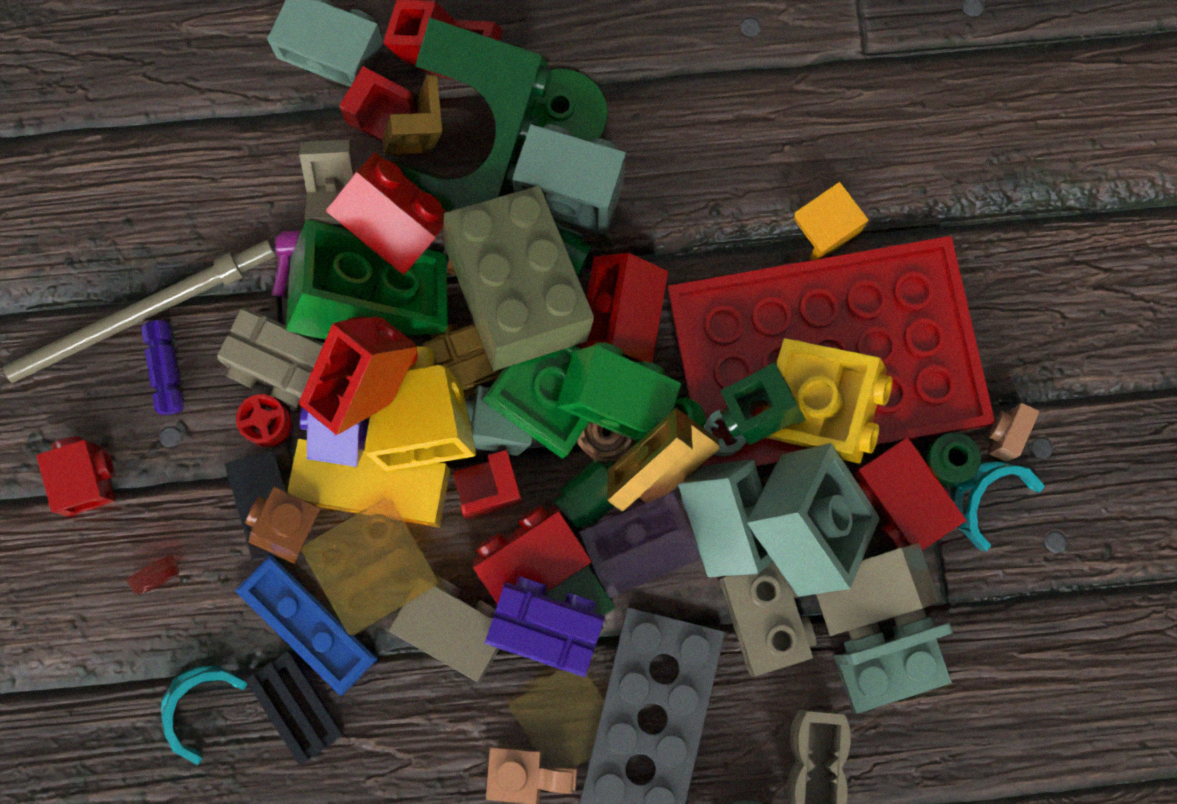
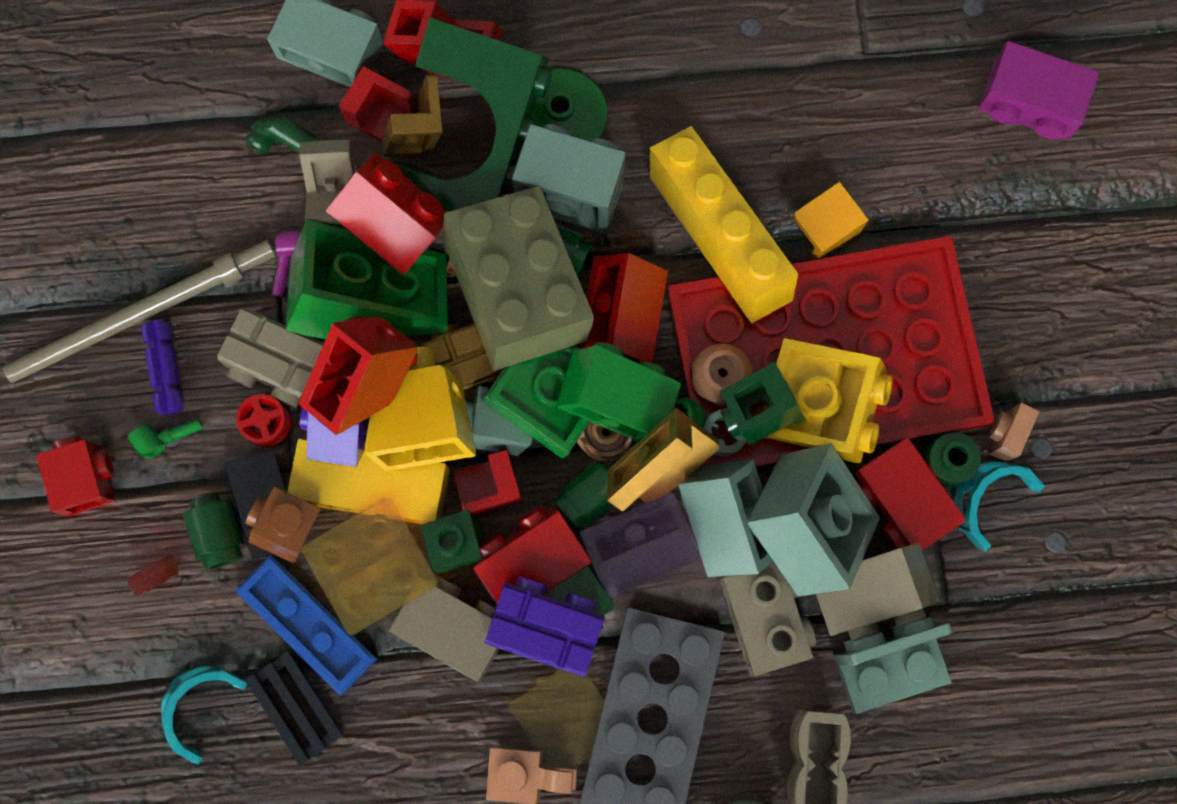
(151, 444): none -> green hand
(214, 531): none -> dark green brick
(277, 131): none -> dark green arm
(453, 540): none -> dark green bracket
(711, 360): none -> nougat plate
(722, 224): none -> yellow brick
(1038, 91): none -> magenta brick

